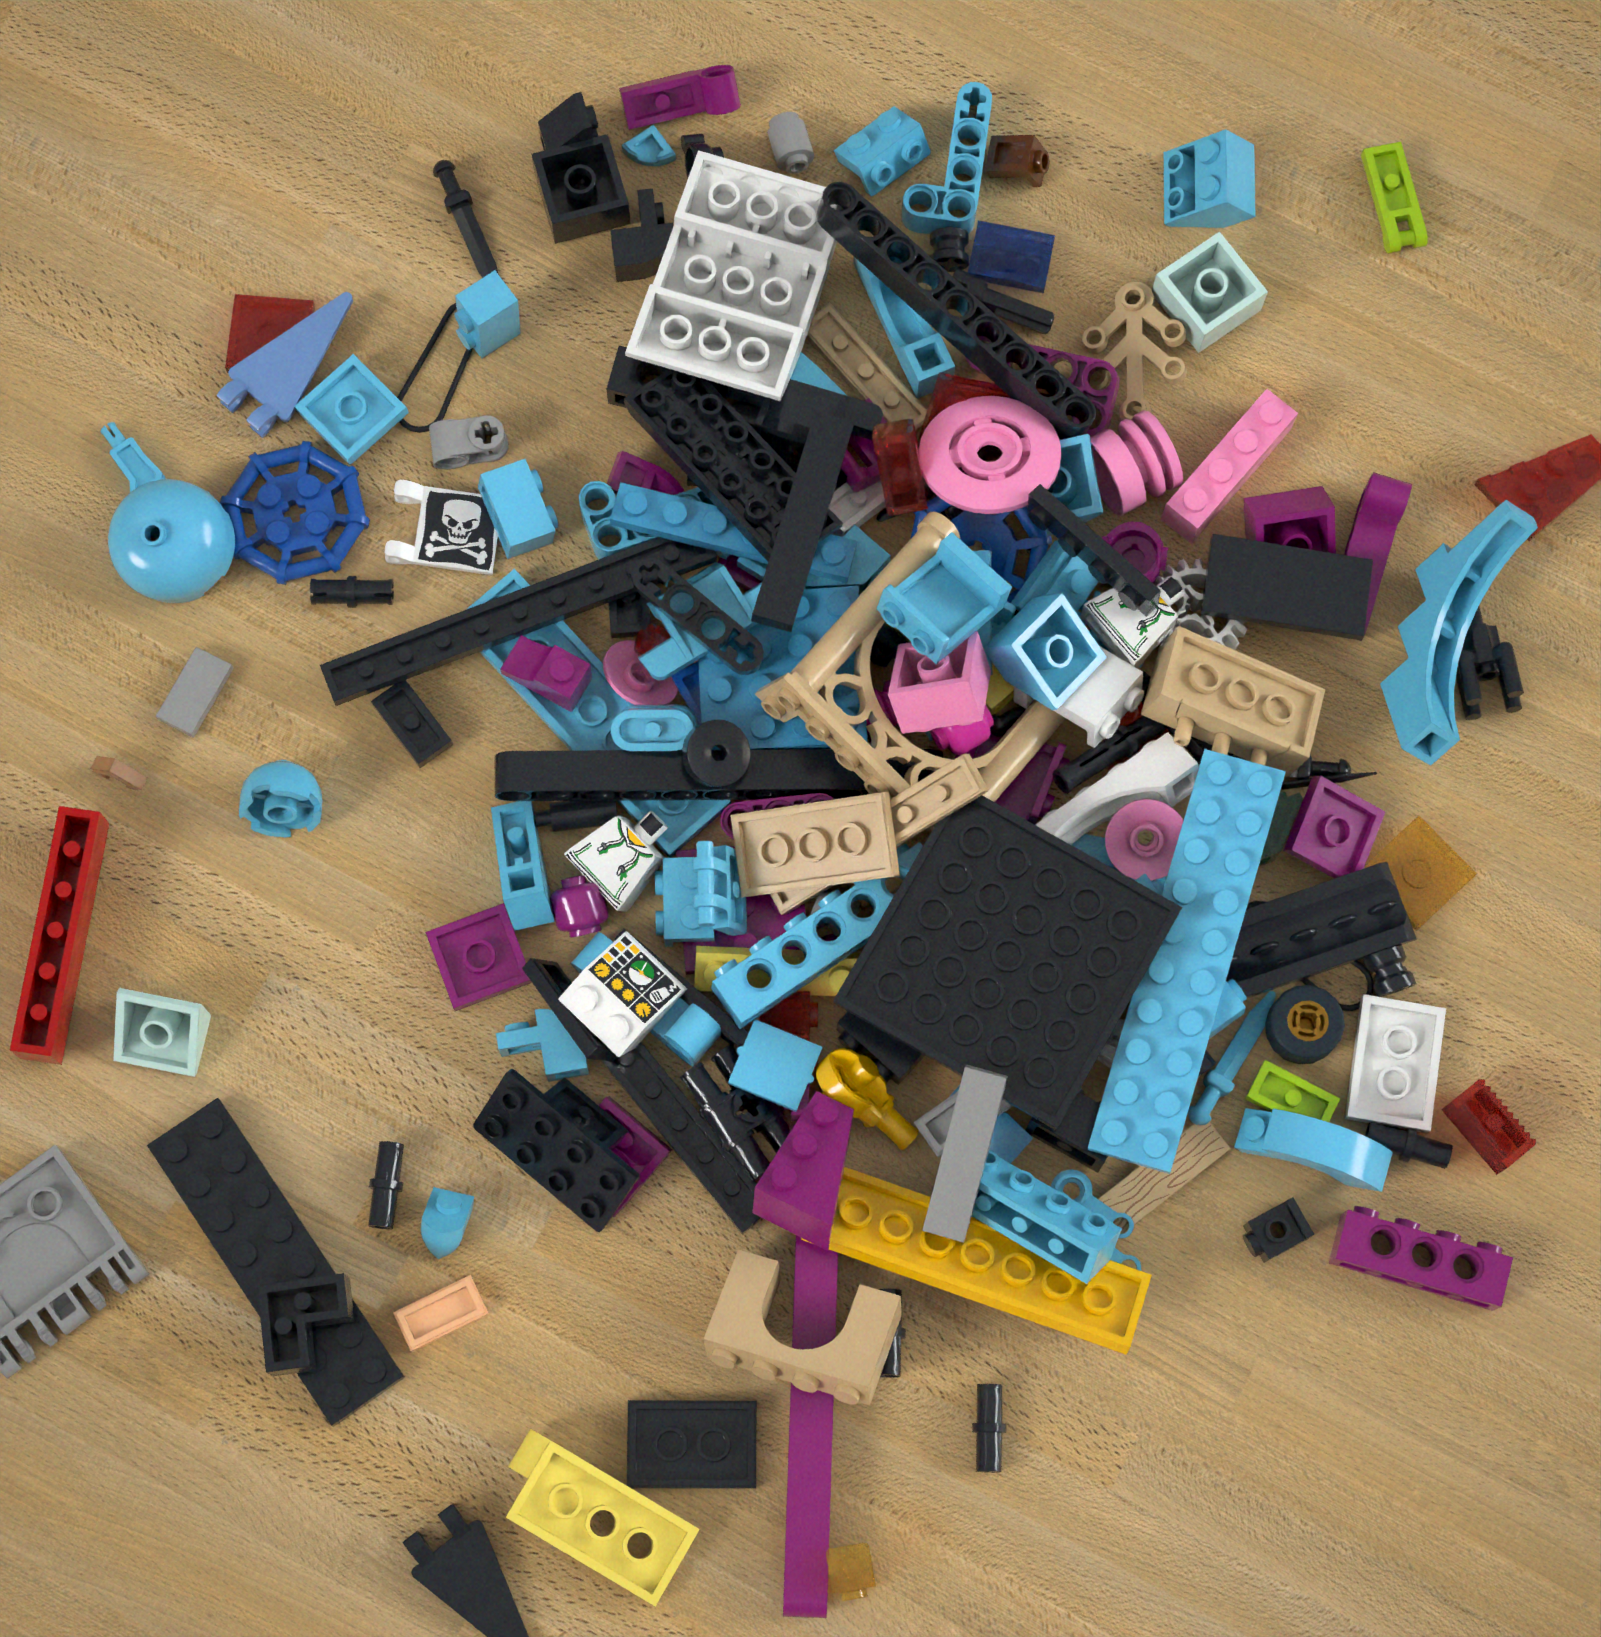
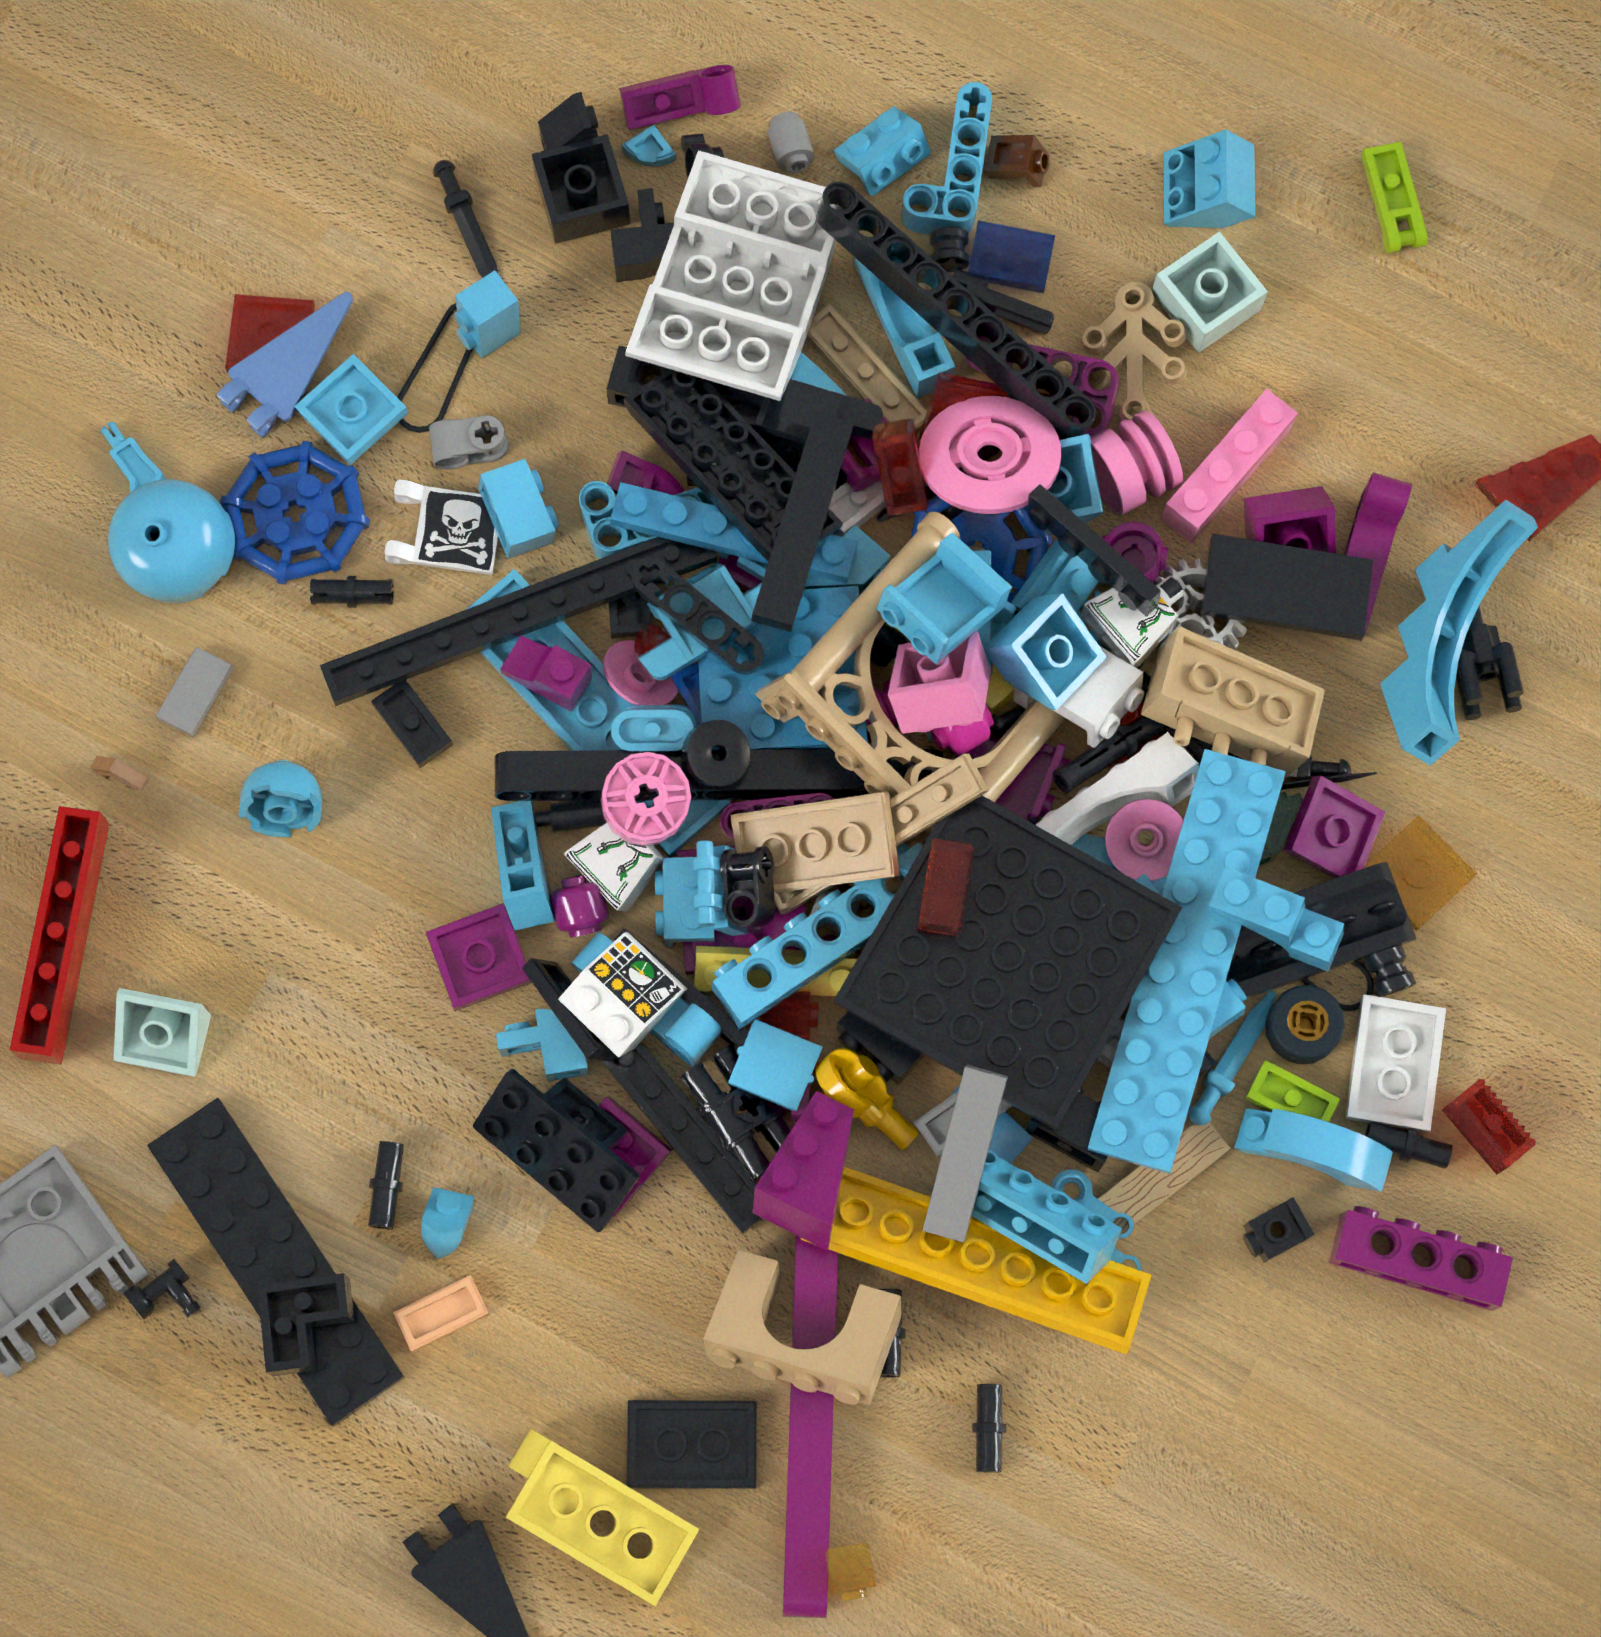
(170, 1282): none -> black piece
(635, 821): none -> bright pink wheel
(748, 883): none -> black piece
(946, 887): none -> clear red brick
(1278, 917): none -> medium azure arch

